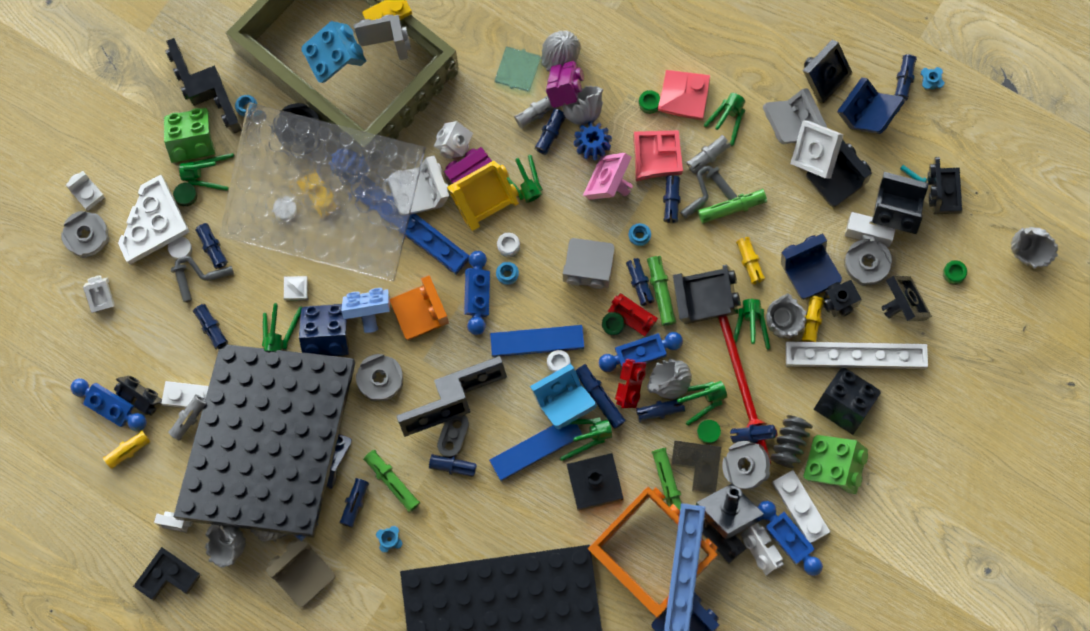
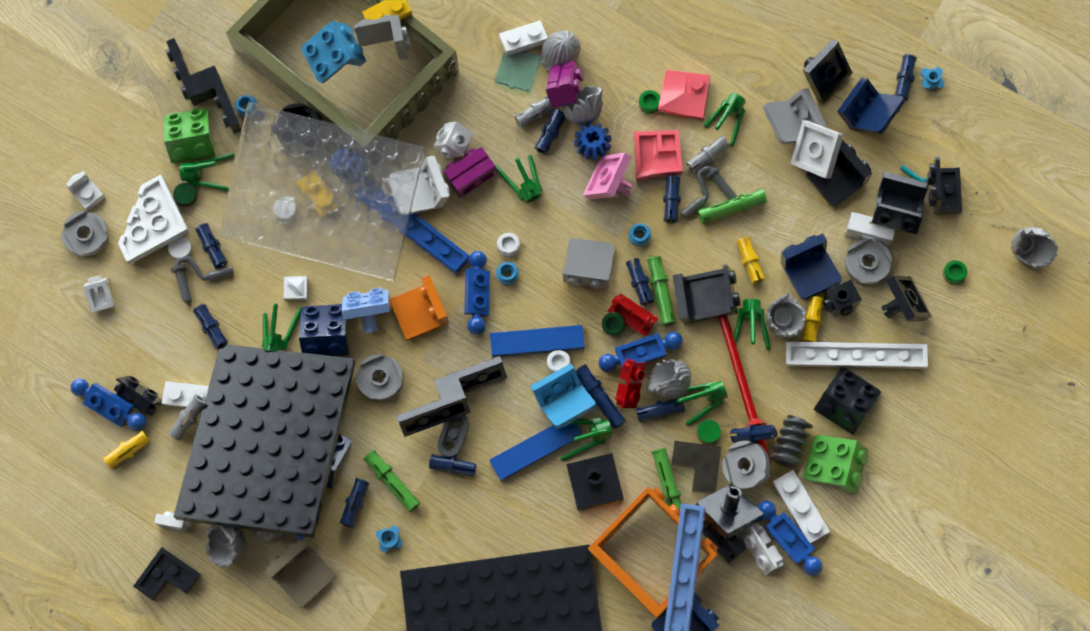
(483, 193): yellow panel -> none
(523, 38): none -> white plate

